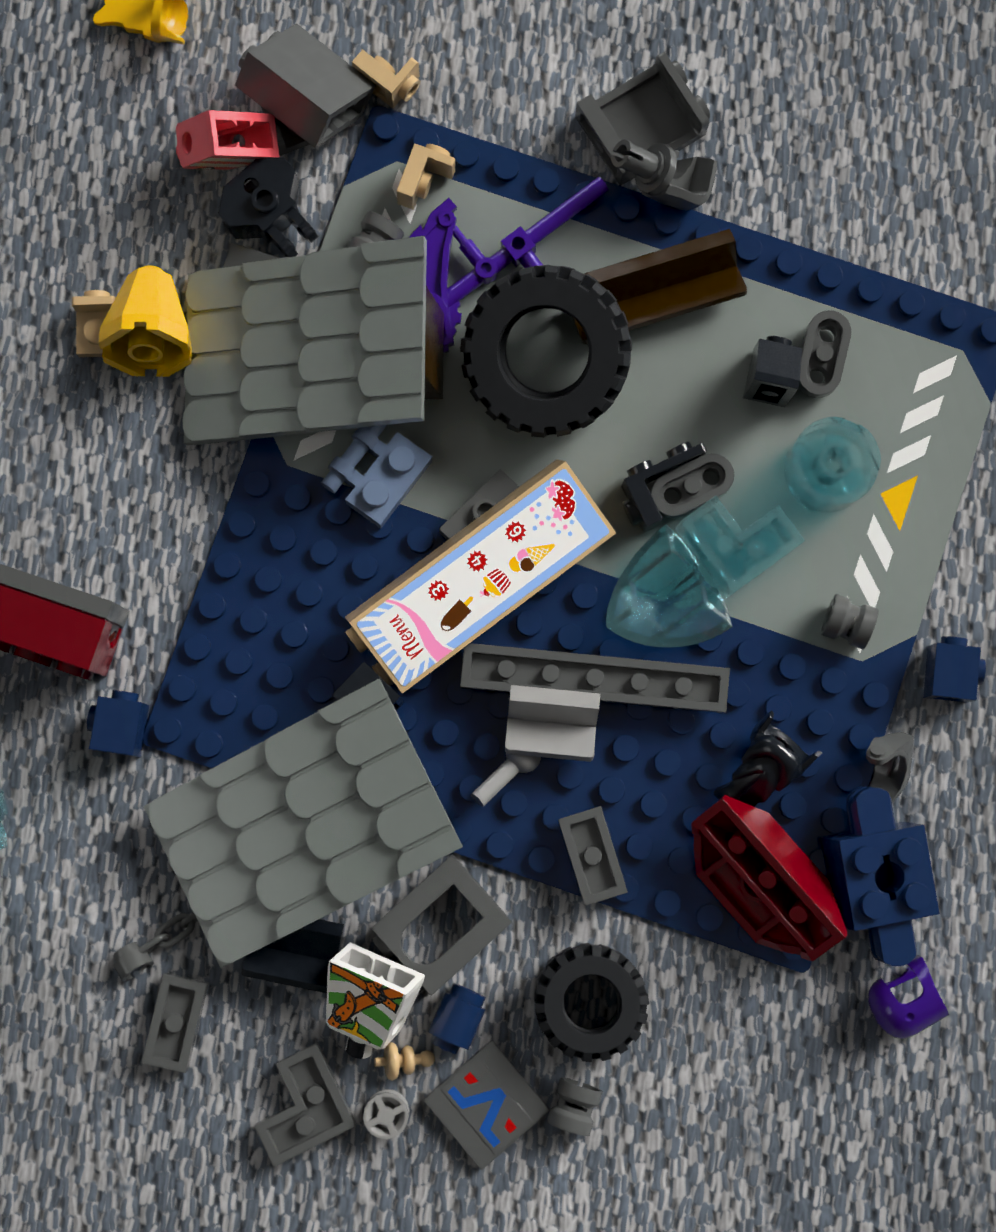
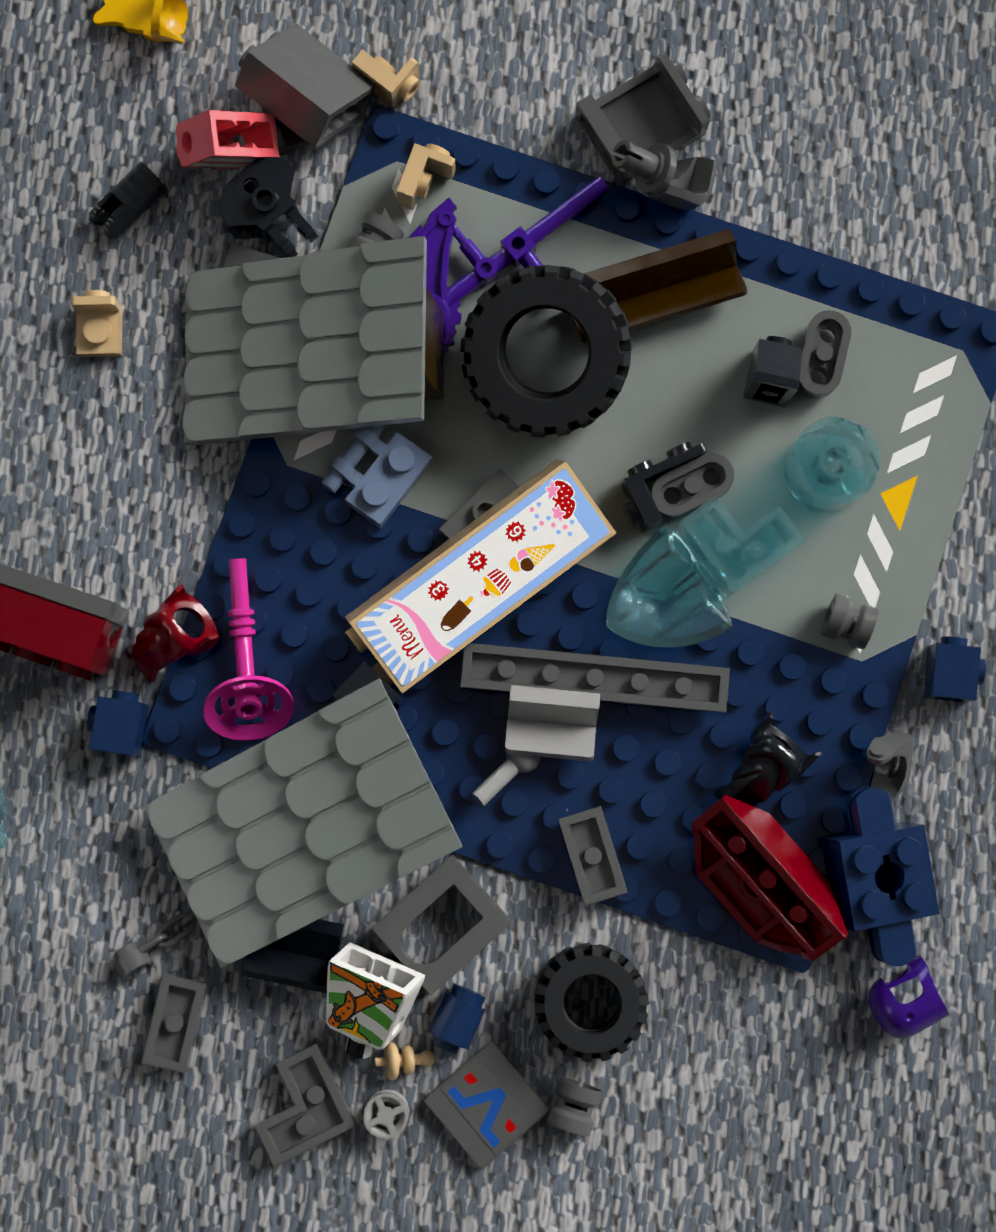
(127, 201): none -> black hinge
(146, 326): yellow cone -> none
(165, 641): none -> dark red hair
(246, 693): none -> dark pink dish

